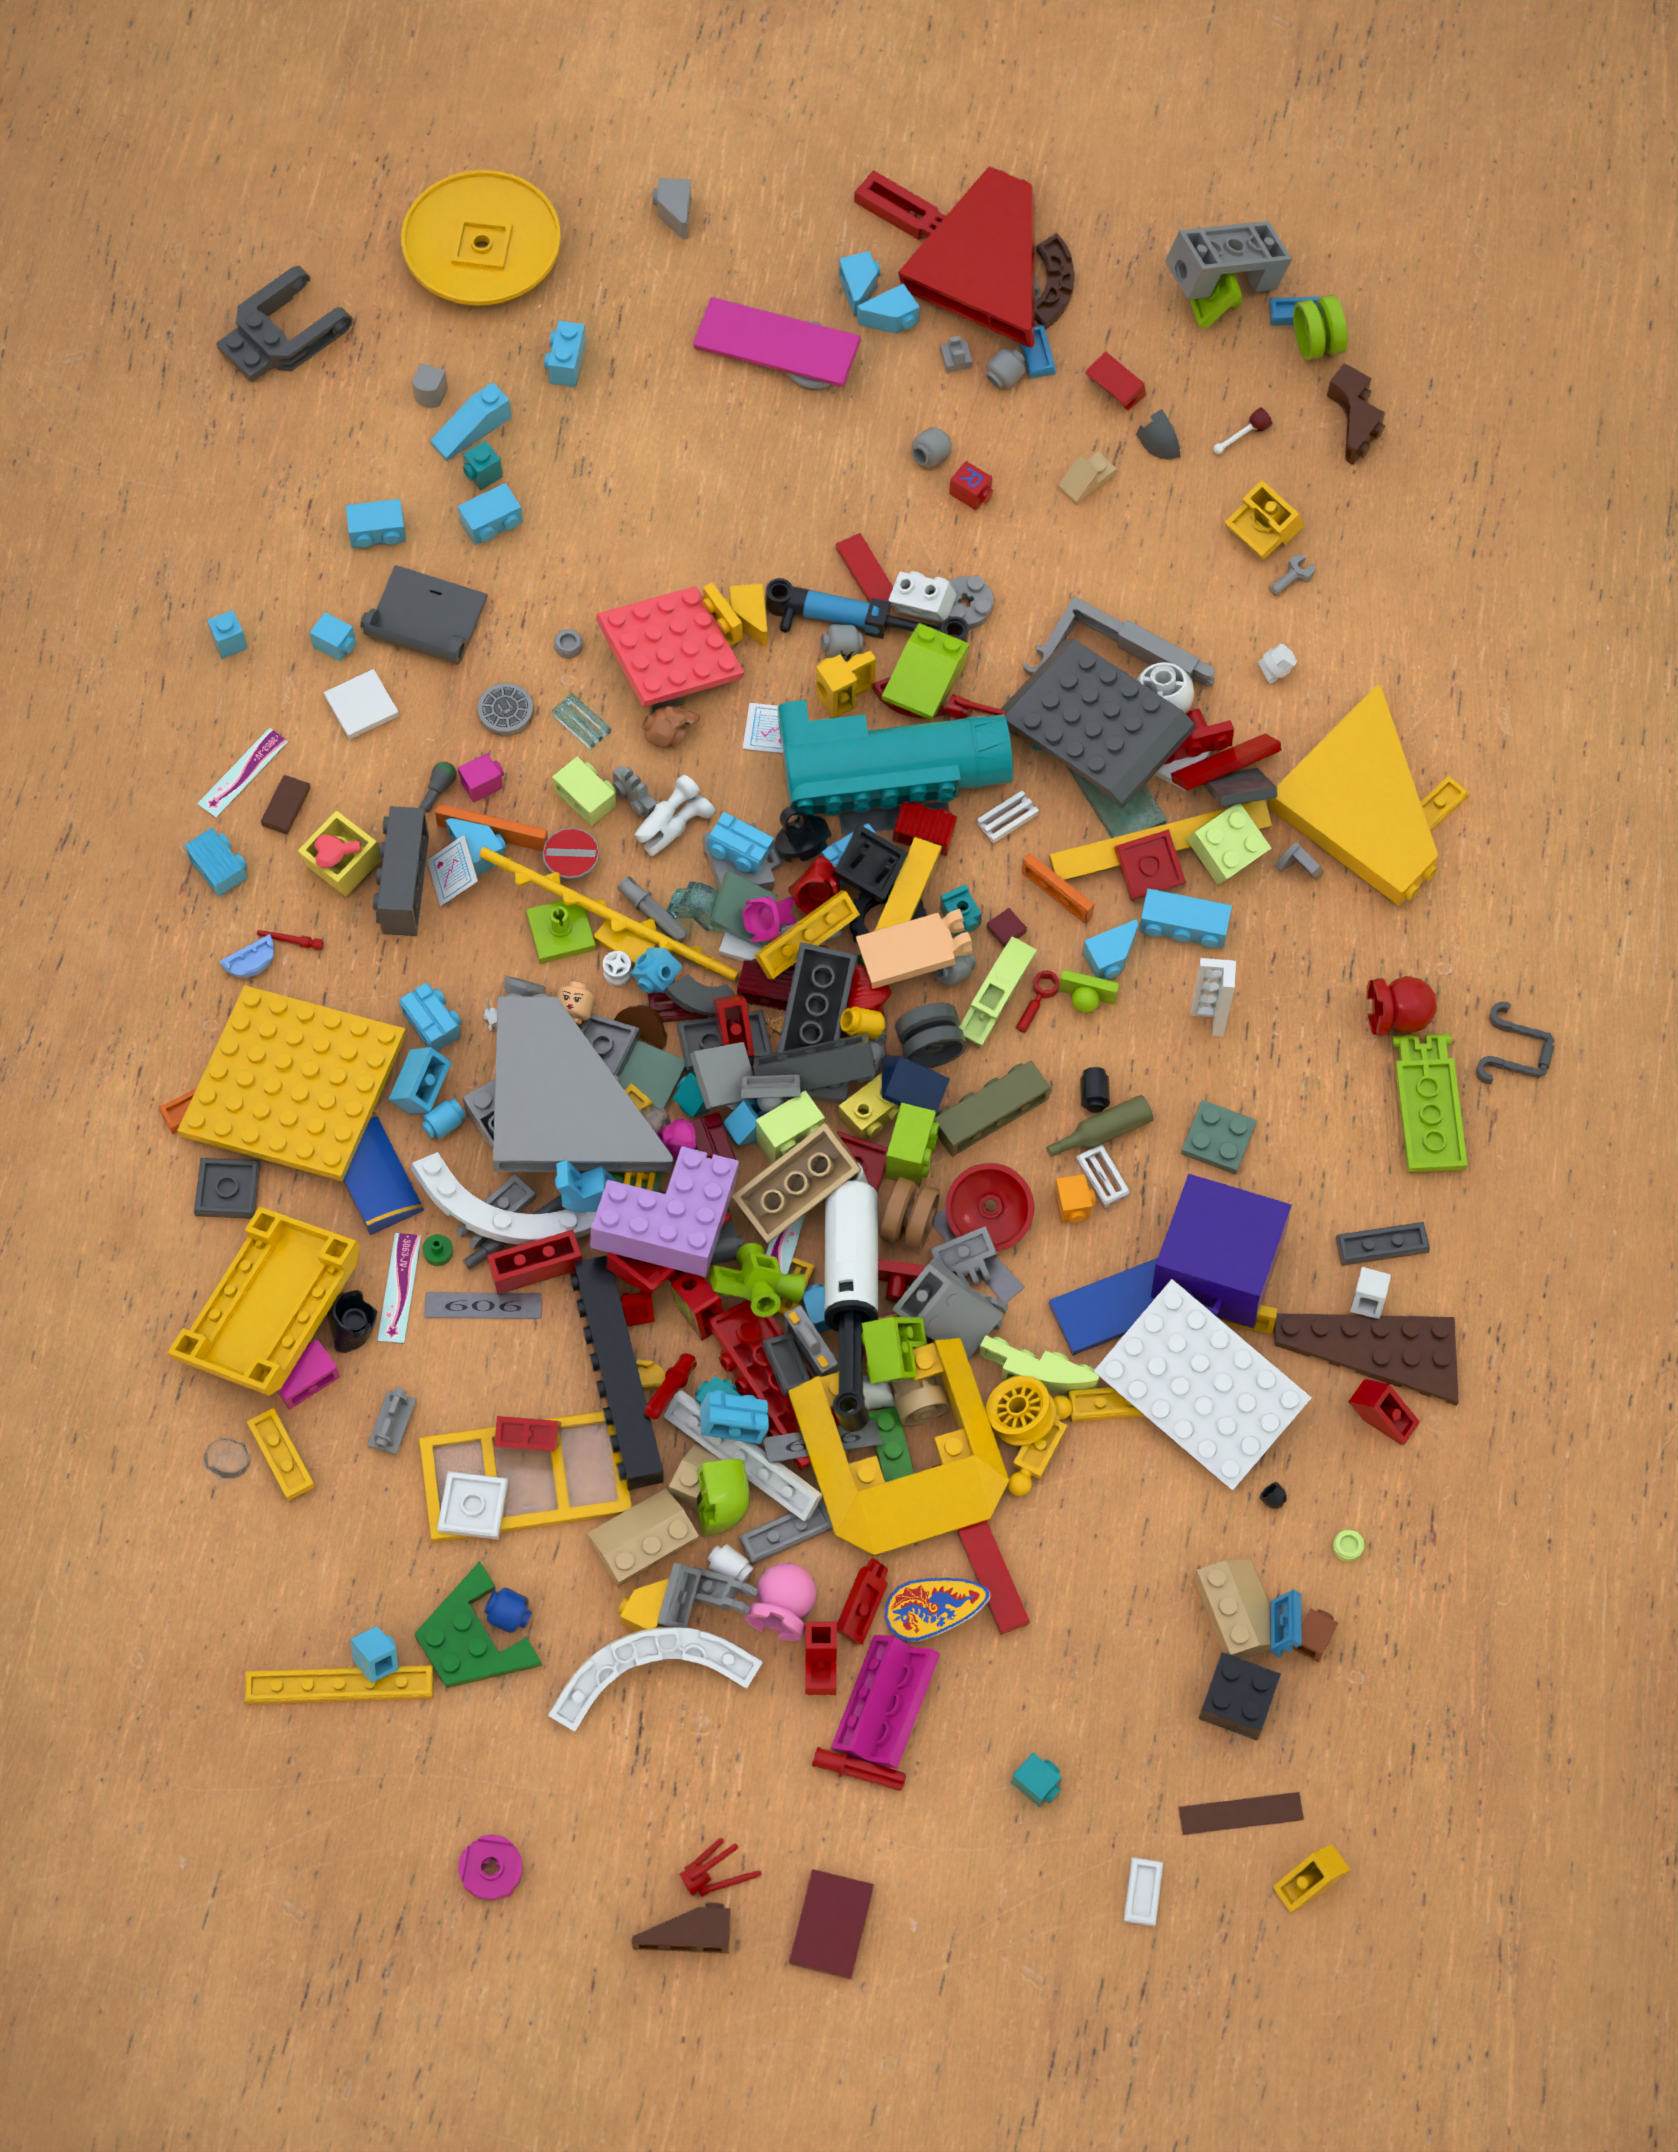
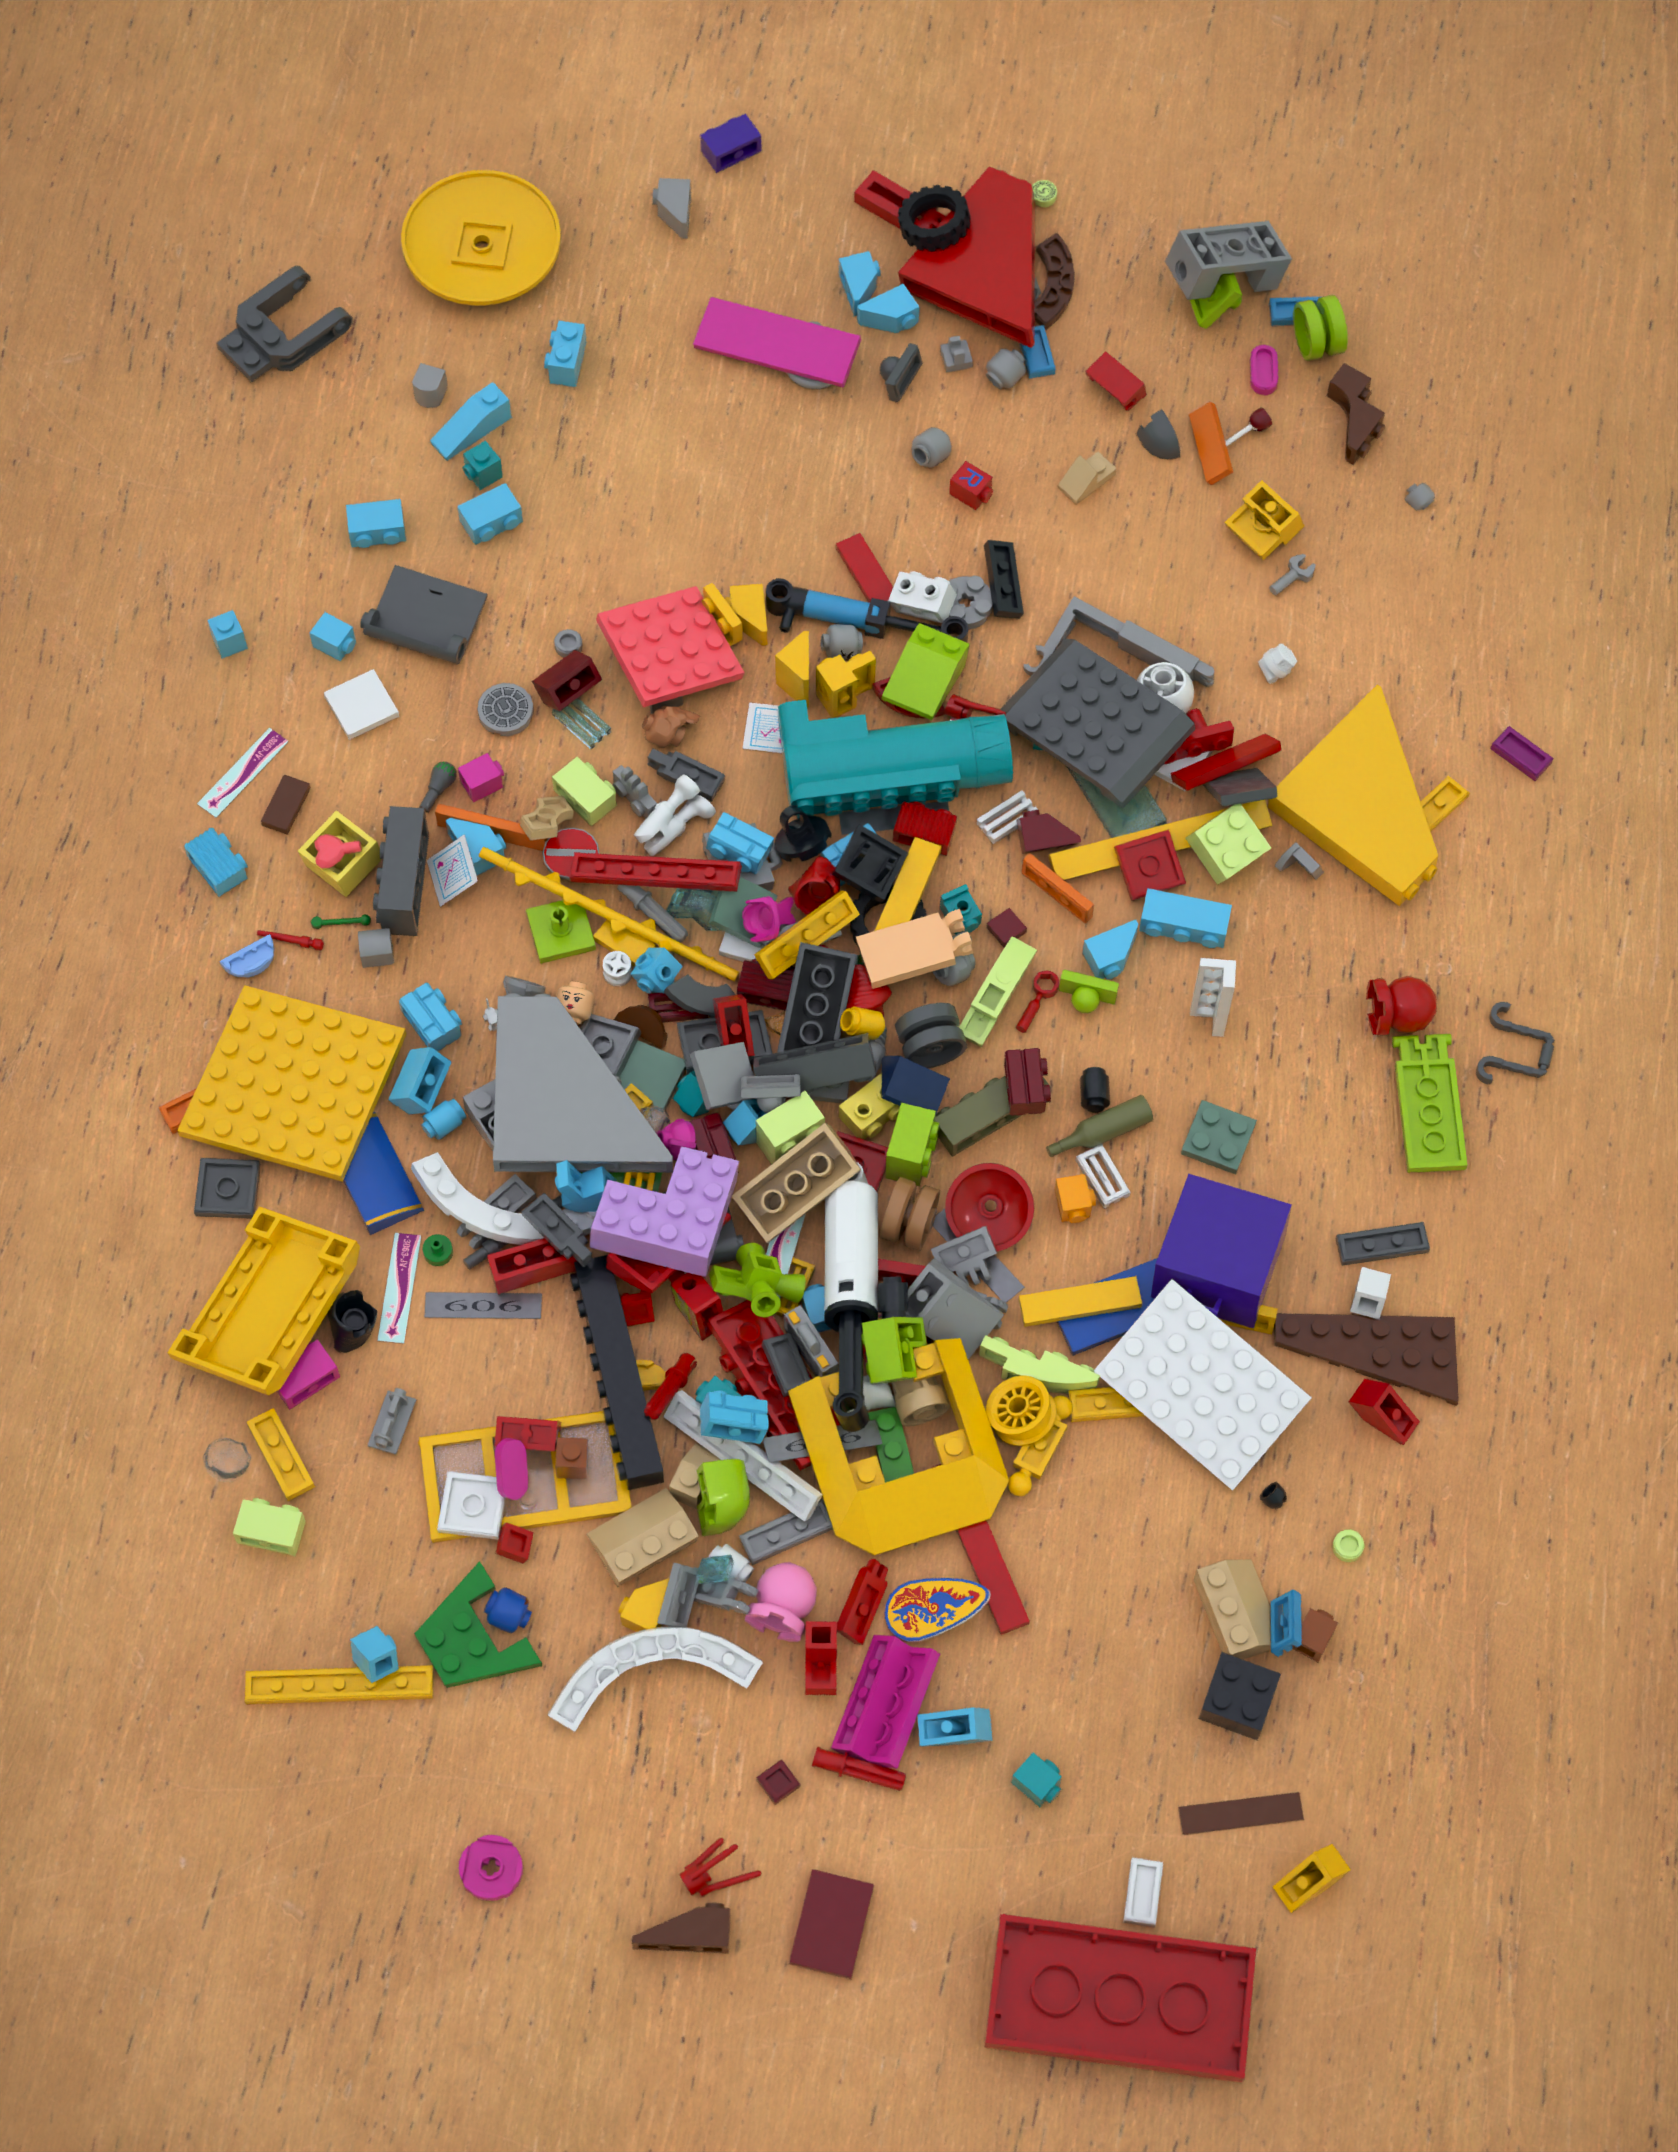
(269, 1526): none -> yellowish green brick
(317, 922): none -> green hinge
(376, 947): none -> light grey piece
(511, 1468): none -> dark pink tile
(514, 1543): none -> red plate
(546, 817): none -> tan tile
(558, 1229): none -> dark grey hinge
(567, 680): none -> dark red brick
(572, 1458): none -> dark orange brick
(655, 871): none -> red tile
(677, 764): none -> dark grey hinge
(715, 1569): none -> clear light blue tile
(730, 143): none -> dark purple brick
(778, 1782): none -> dark red tile
(793, 668): none -> yellow slope
(892, 1297): none -> black brick
(900, 371): none -> dark grey tile
(935, 237): none -> black tyre
(955, 1727): none -> medium azure slope
(1003, 579): none -> black plate
(1025, 1081): none -> dark red brick
(1043, 832): none -> dark red slope
(1044, 193): none -> yellowish green tile
(1080, 1301): none -> yellow tile
(1121, 1998): none -> red plate
(1211, 443): none -> orange tile
(1264, 369): none -> dark pink tile
(1419, 496): none -> light grey piece
(1521, 753): none -> magenta tile

